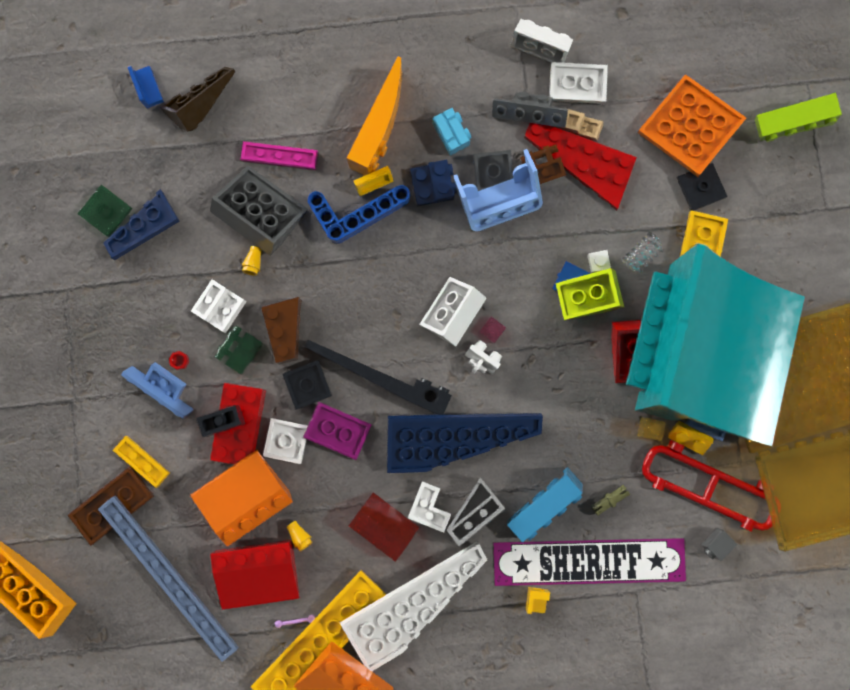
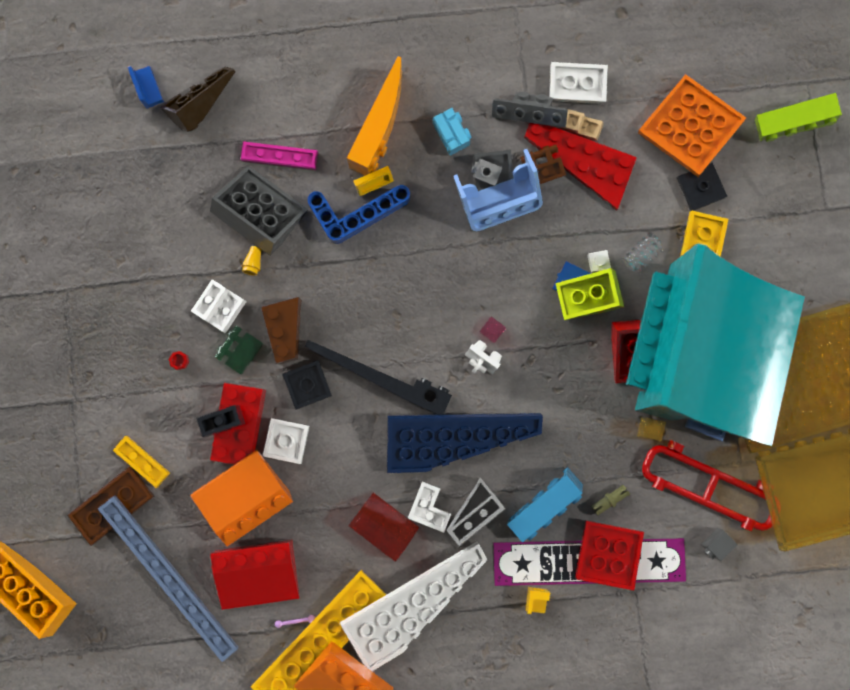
(105, 211): clear green plate -> none
(147, 223): dark blue wing -> none
(161, 386): medium blue bracket -> none
(299, 536): yellow cone -> none
(337, 431): magenta tile -> none
(433, 183): dark blue plate -> none
(453, 311): white slope -> none
(486, 172): none -> light grey brick
(541, 41): white slope -> none
(609, 555): none -> red plate
(690, 437): yellow plate -> none

